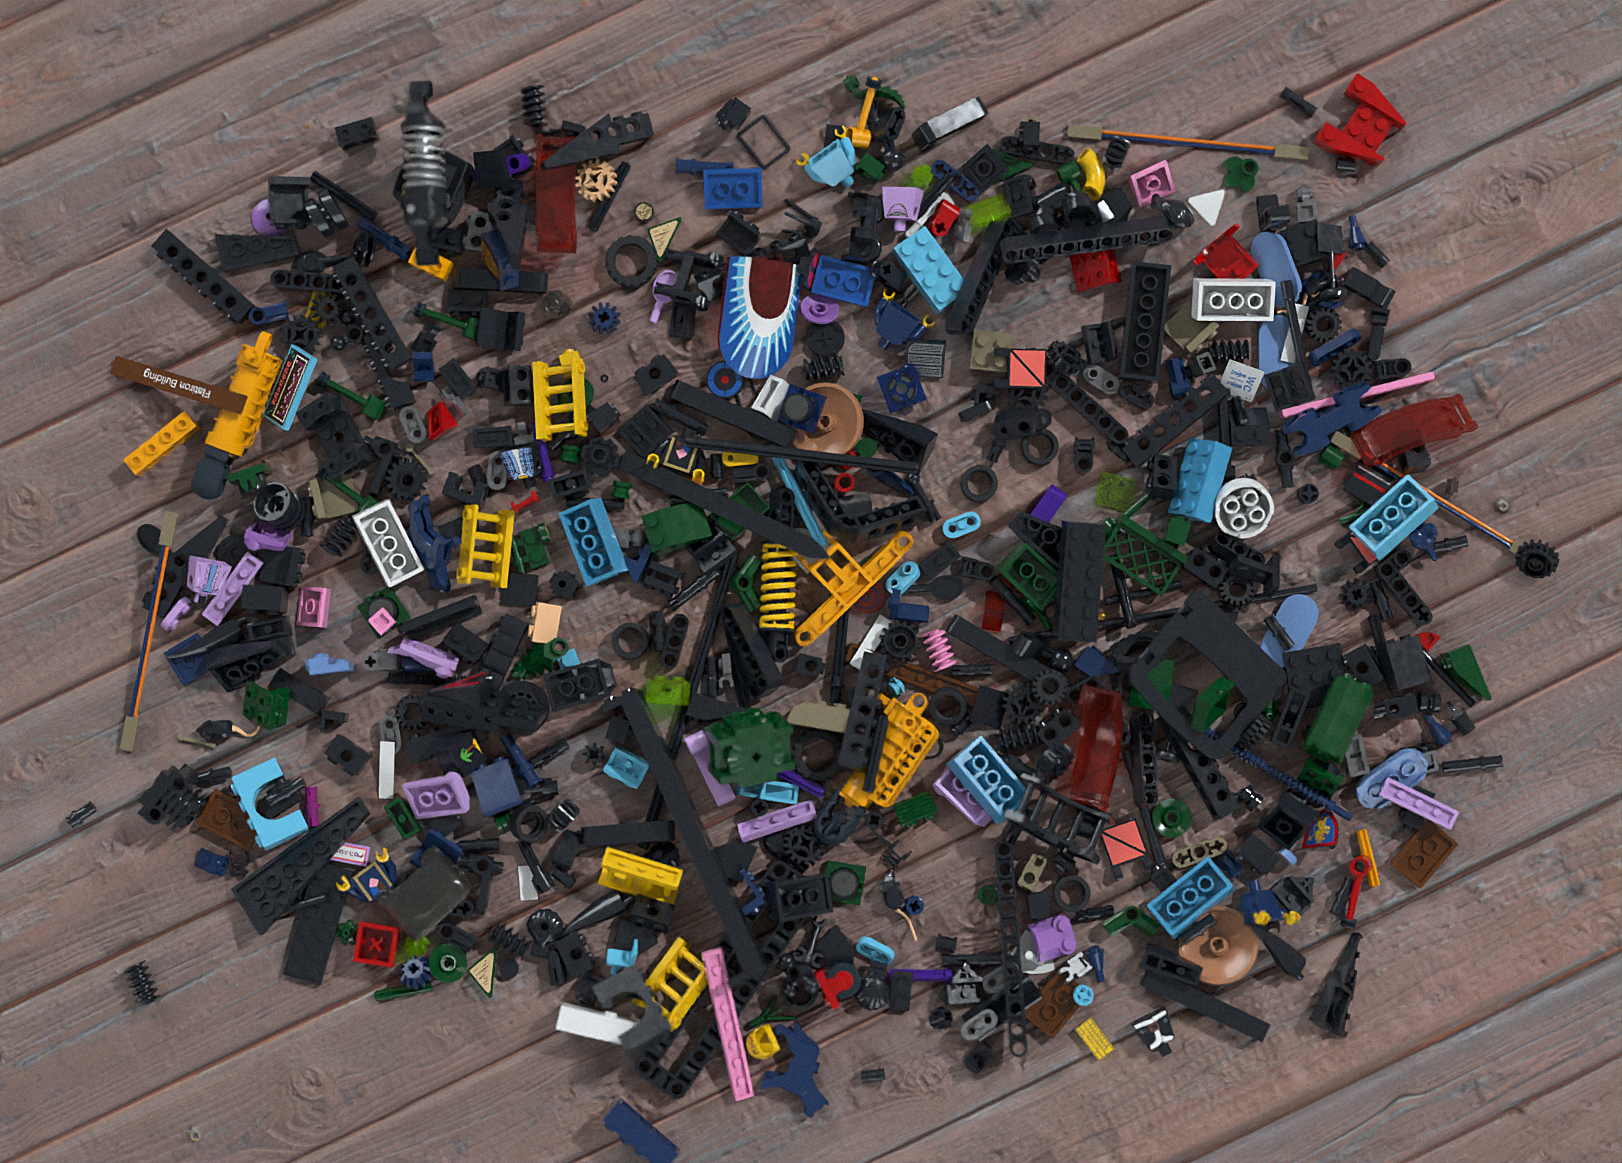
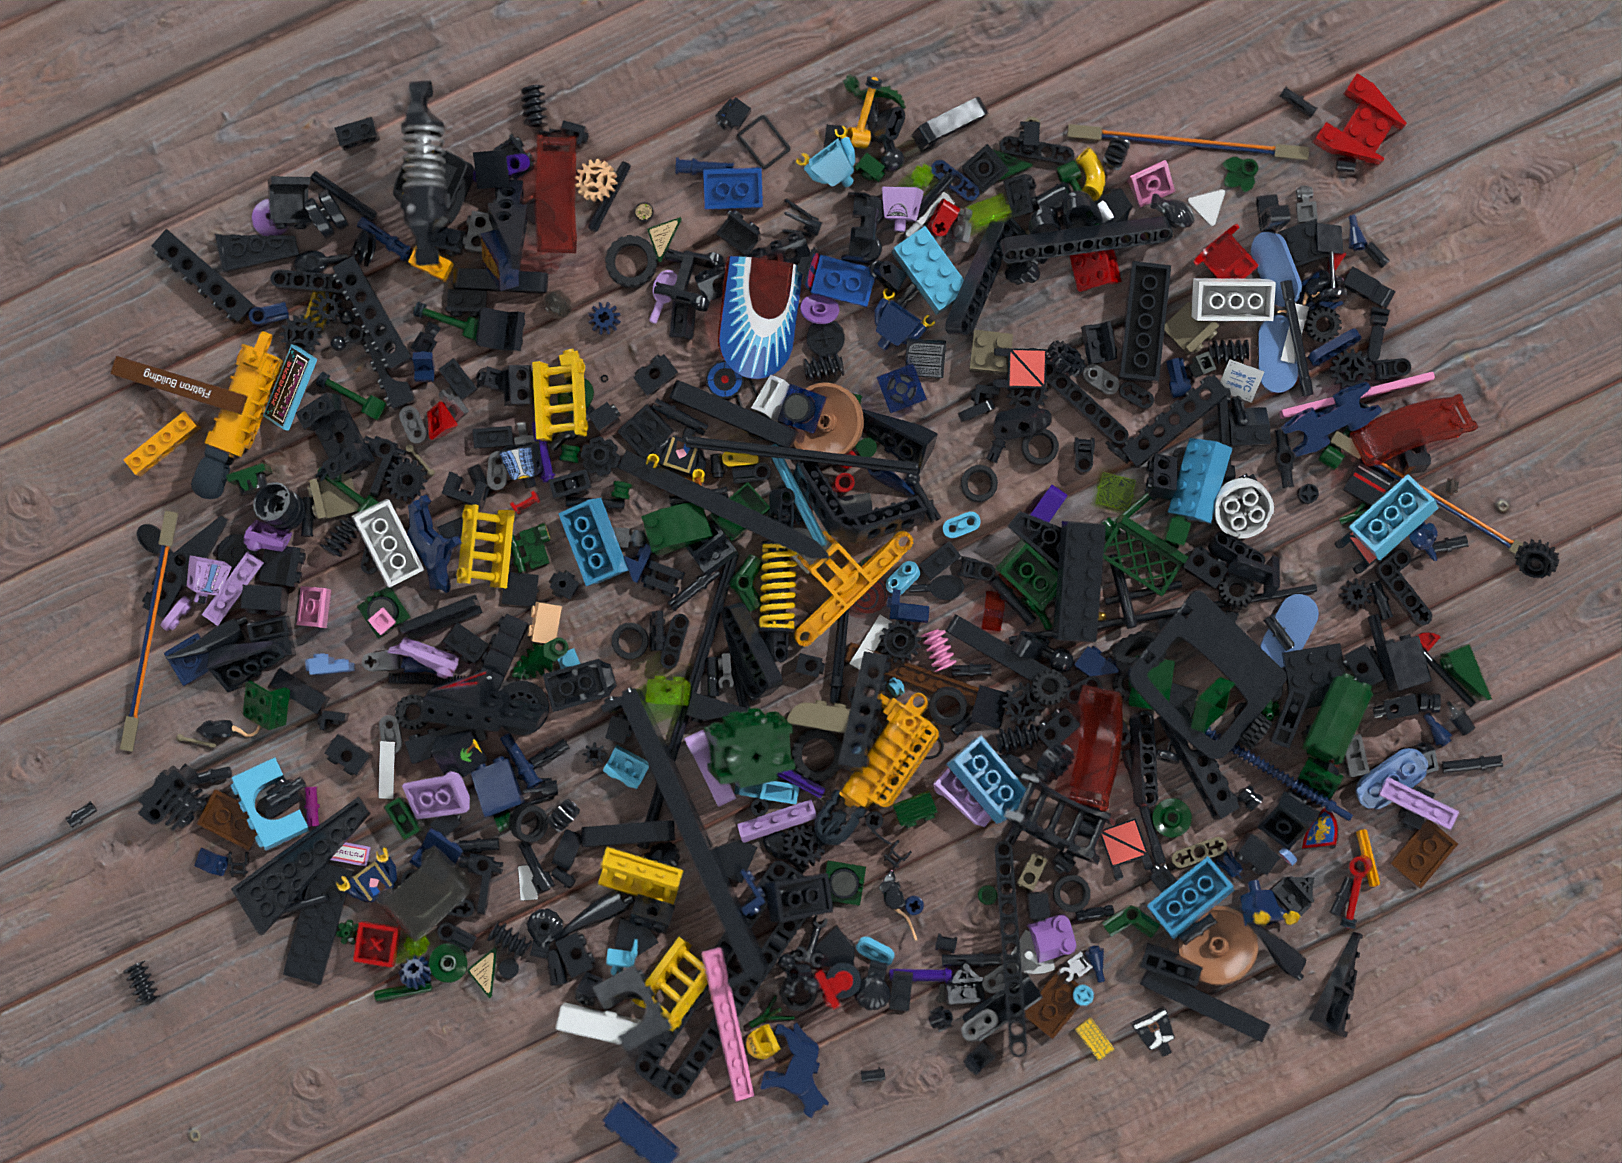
(585, 149): black brick -> none
(875, 754): black axle -> none
(1289, 386): black slope -> none

